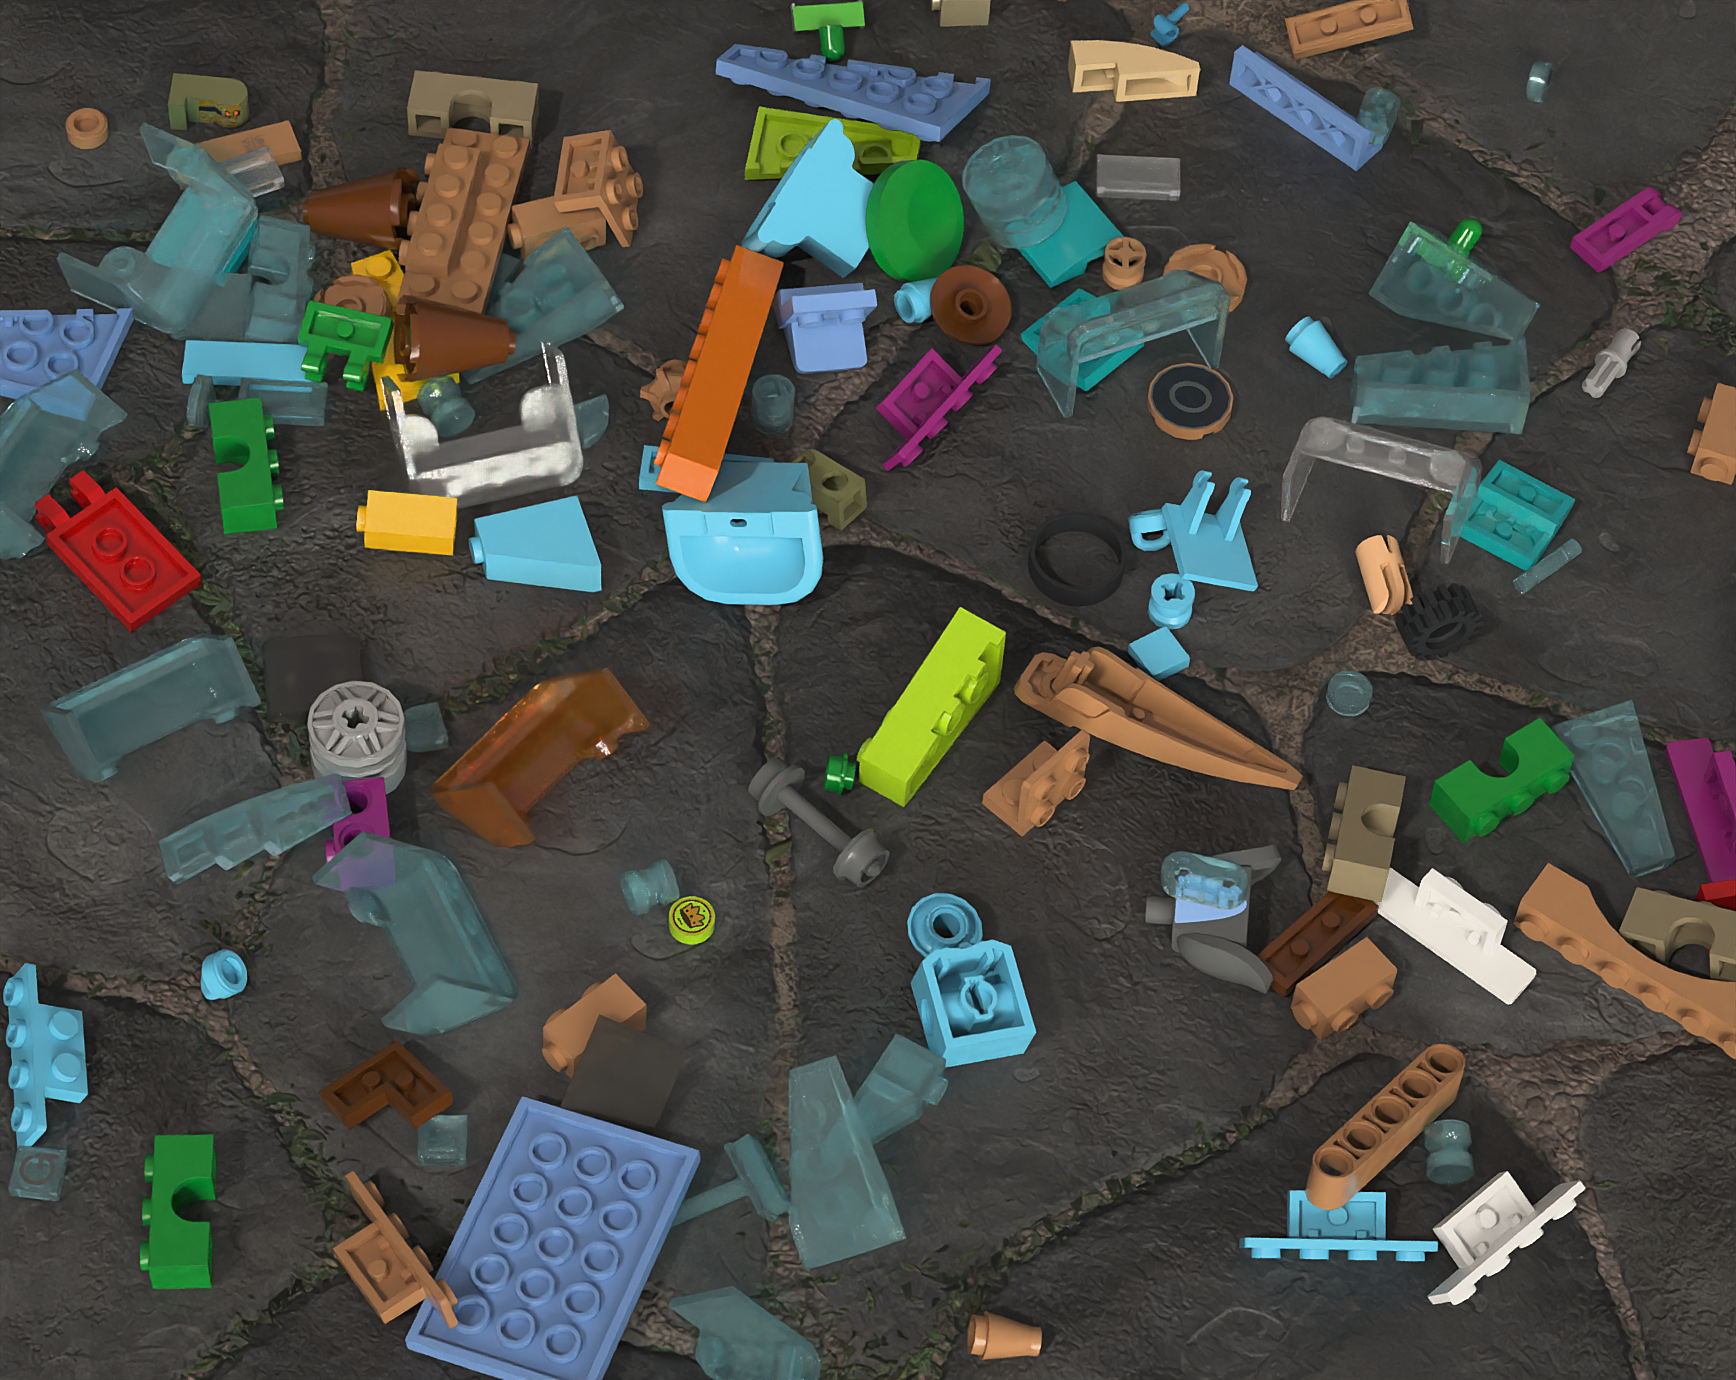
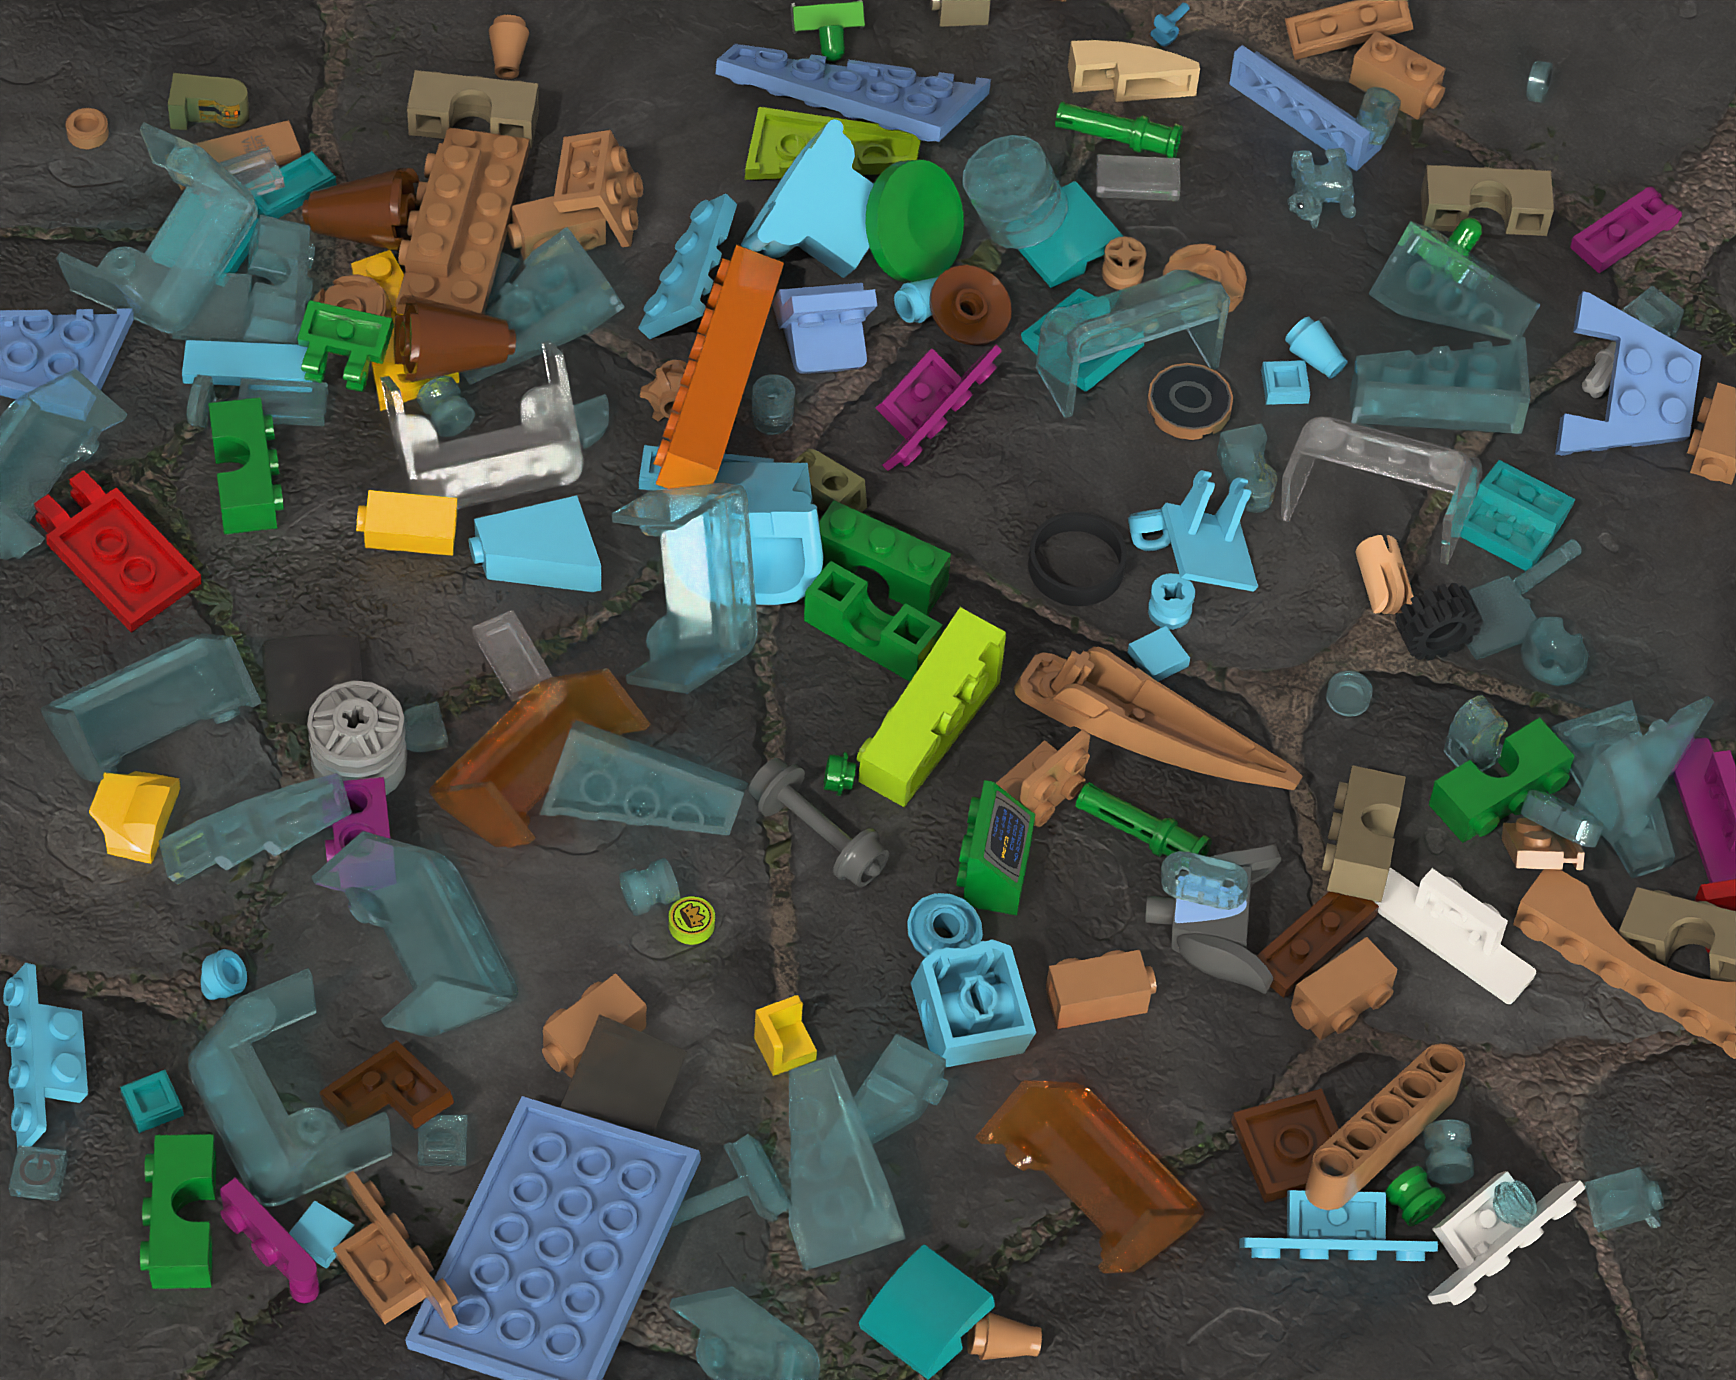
(134, 812): none -> yellow slope
(152, 1101): none -> teal tile
(270, 1240): none -> magenta plate
(275, 1151): none -> clear light blue windscreen
(300, 179): none -> teal tile
(320, 1232): none -> medium azure tile
(508, 43): none -> medium nougat cone
(511, 654): none -> clear tile
(639, 785): none -> clear light blue wedge
(687, 275): none -> medium azure wing
(705, 582): none -> clear light blue windscreen
(783, 1035): none -> yellow panel
(842, 609): none -> green arch
(910, 566): none -> green arch
(926, 1311): none -> teal slope
(995, 850): none -> green slope
(1098, 1166): none -> clear orange windscreen
(1099, 988): none -> medium nougat brick
(1138, 133): none -> green pin
(1161, 835): none -> green pin
(1241, 456): none -> clear light blue leg
(1282, 1140): none -> reddish brown plate
(1285, 382): none -> medium azure tile
(1321, 184): none -> clear light blue animal
(1400, 70): none -> medium nougat brick
(1414, 1196): none -> green wheel
(1478, 731): none -> clear light blue leg
(1504, 617): none -> clear light blue piece
(1514, 1203): none -> clear light blue plate
(1518, 195): none -> dark tan arch
(1539, 847): none -> medium nougat plate
(1553, 653): none -> clear light blue hair
(1562, 818): none -> clear light blue beam
(1624, 1200): none -> clear light blue bracket
(1637, 769): none -> clear light blue wedge
(1649, 384): none -> medium blue wing
(1656, 311): none -> clear light blue panel

